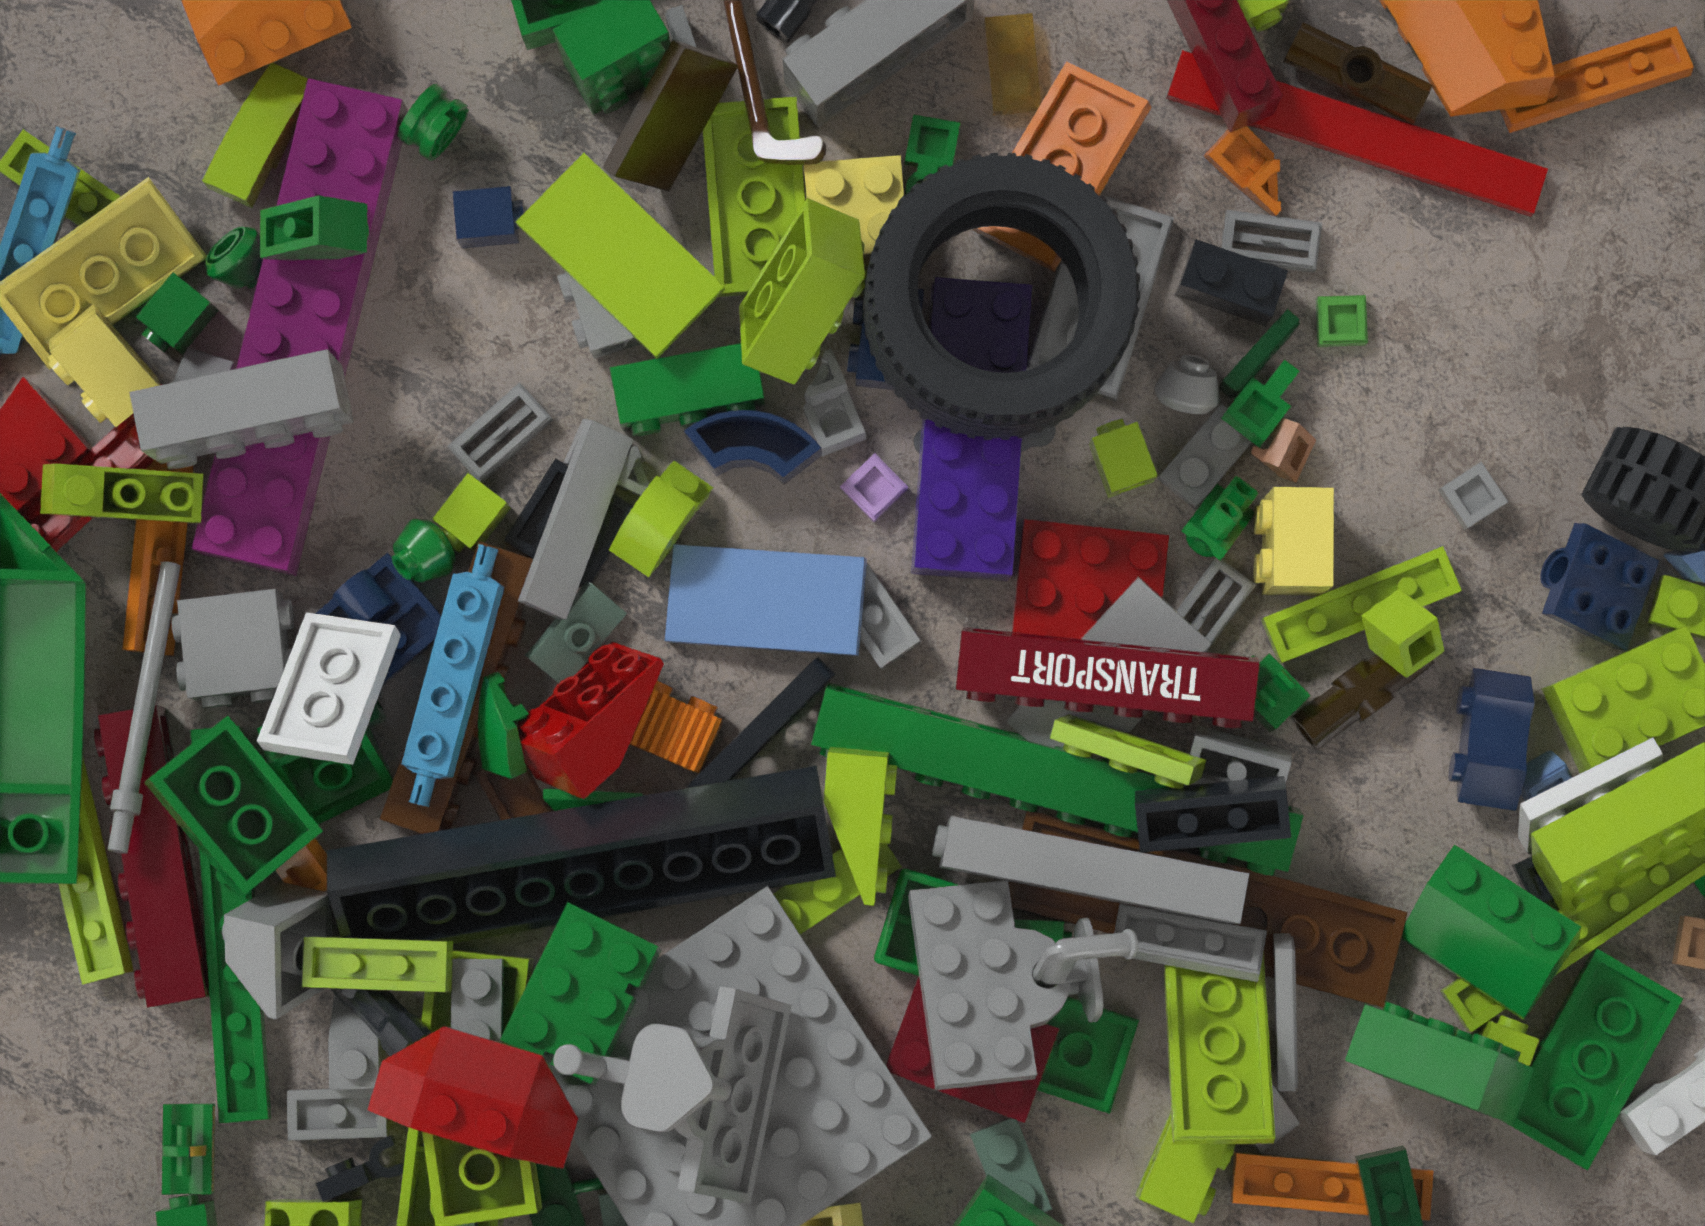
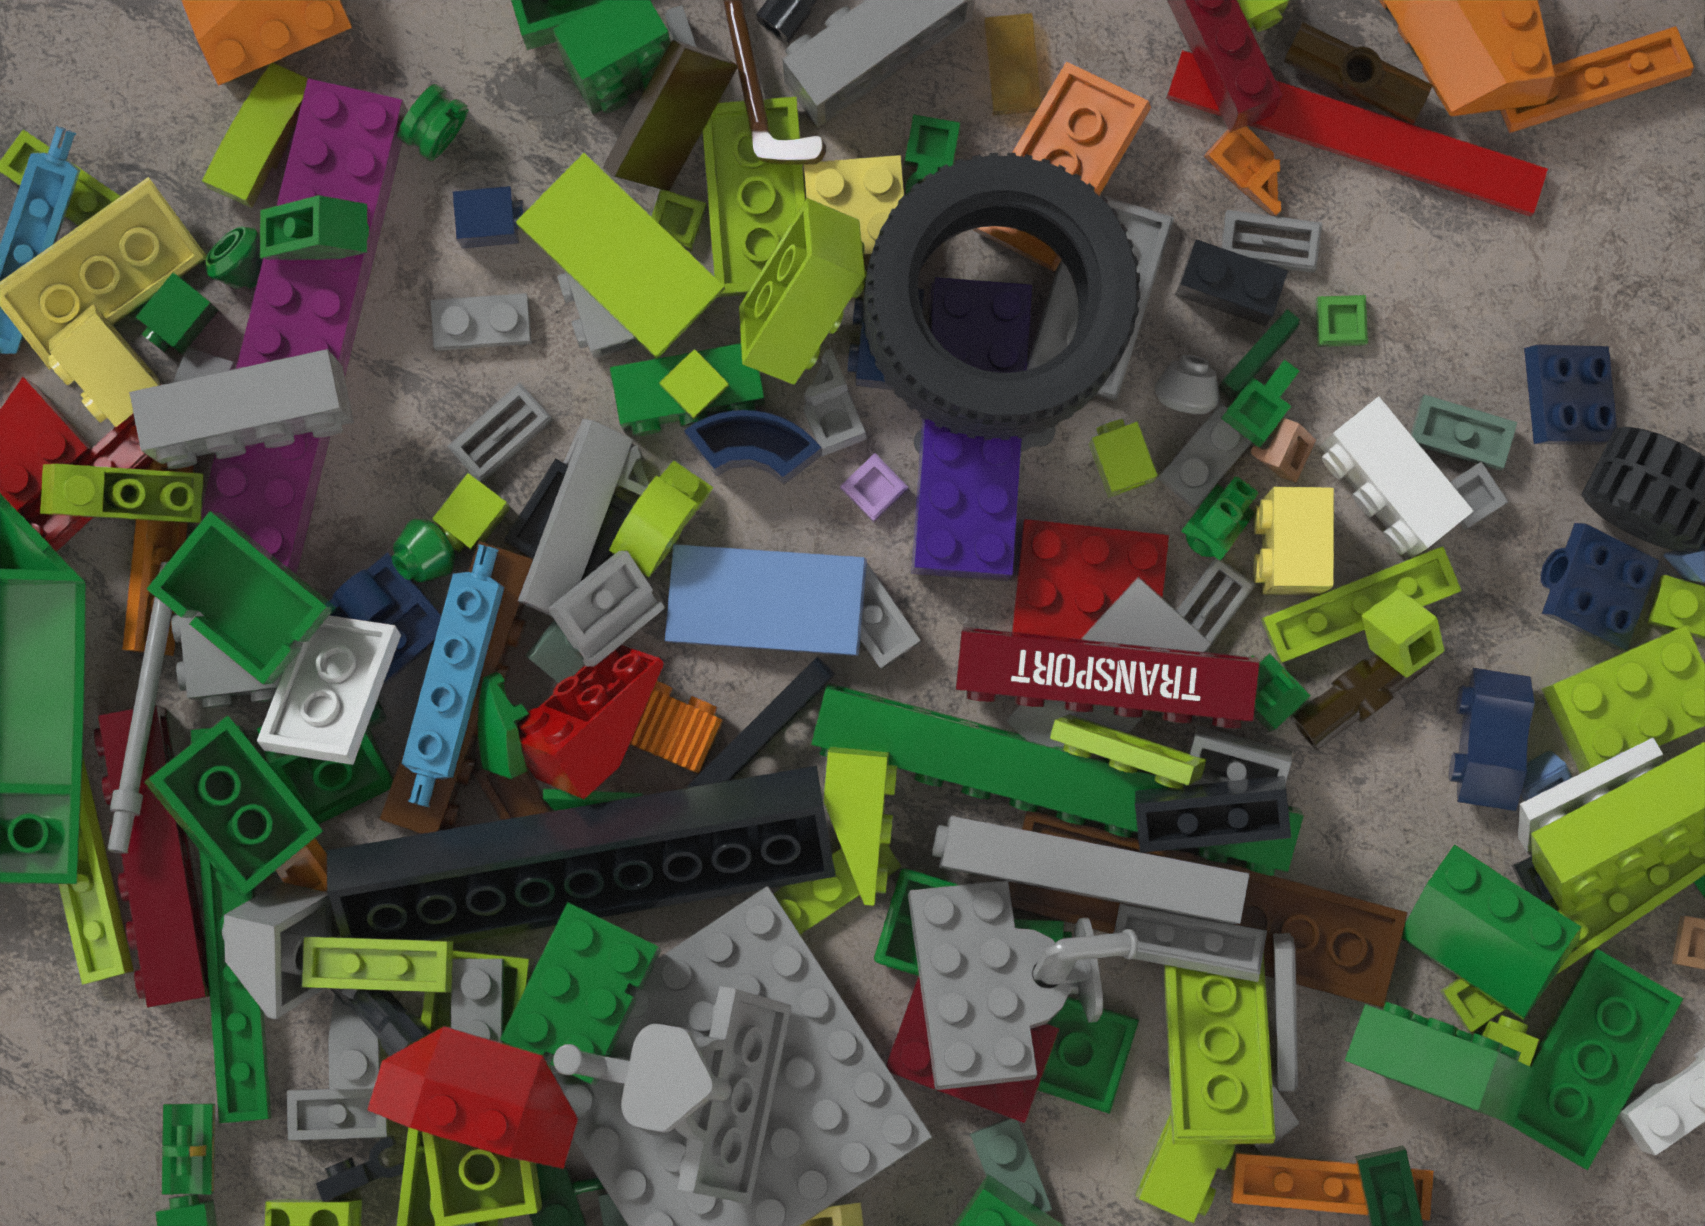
(247, 597): none -> green piece
(481, 322): none -> light grey plate
(606, 608): none -> light grey plate
(679, 216): none -> lime tile
(694, 384): none -> lime tile
(1394, 479): none -> white brick
(1463, 432): none -> sand green plate
(1570, 394): none -> dark blue plate

